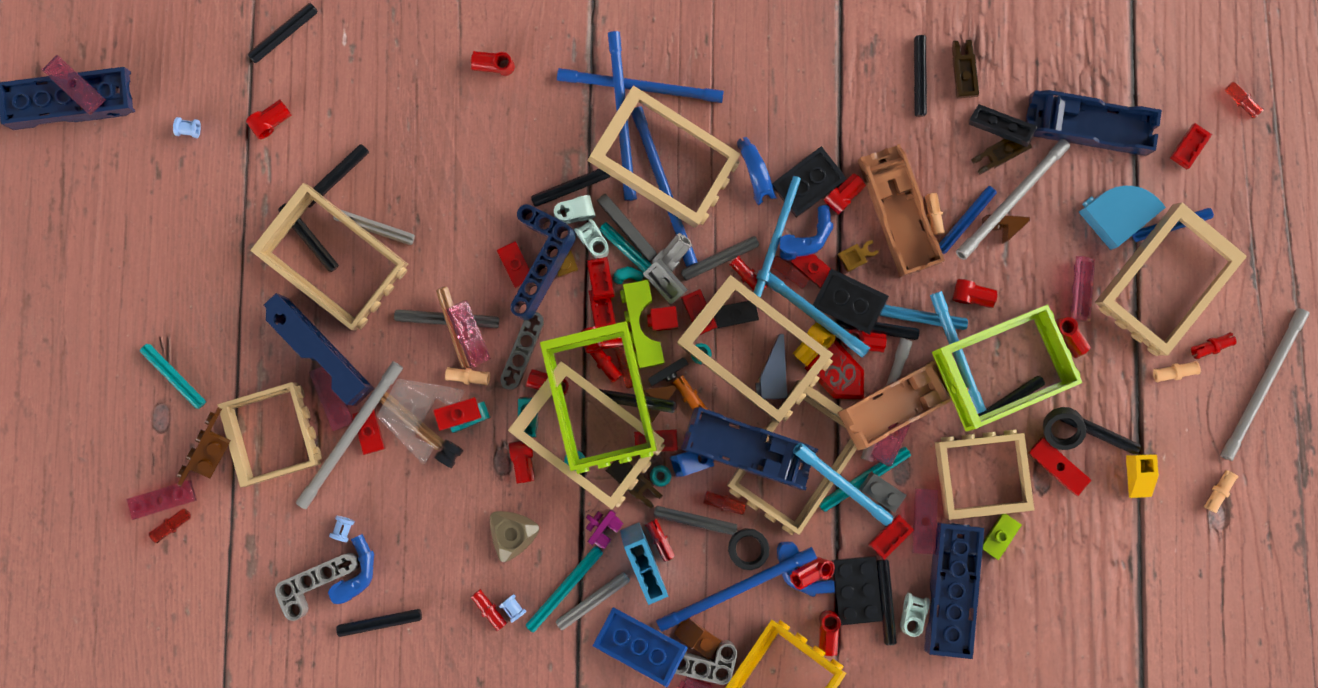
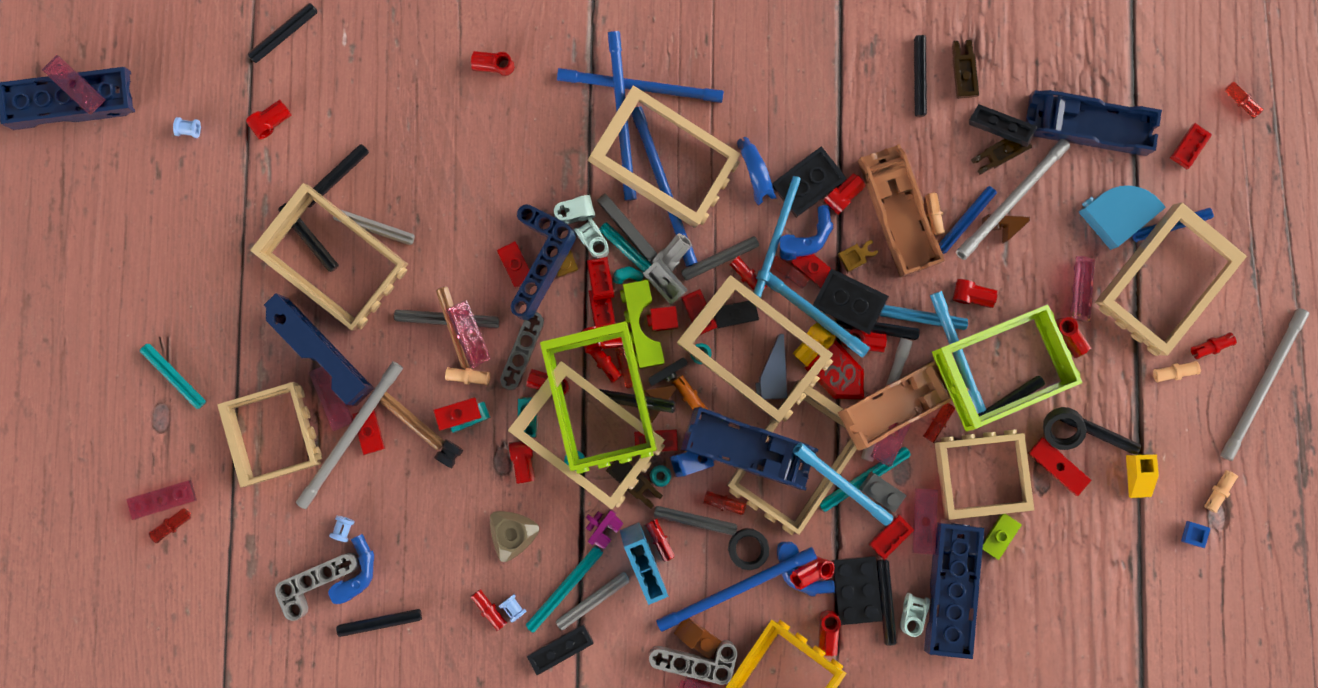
(208, 452): reddish brown bracket -> none
(407, 409): clear wing -> none
(560, 649): none -> black plate
(569, 187): black axle -> none
(640, 647): blue plate -> none
(939, 422): none -> clear red axle
(1195, 534): none -> blue plate

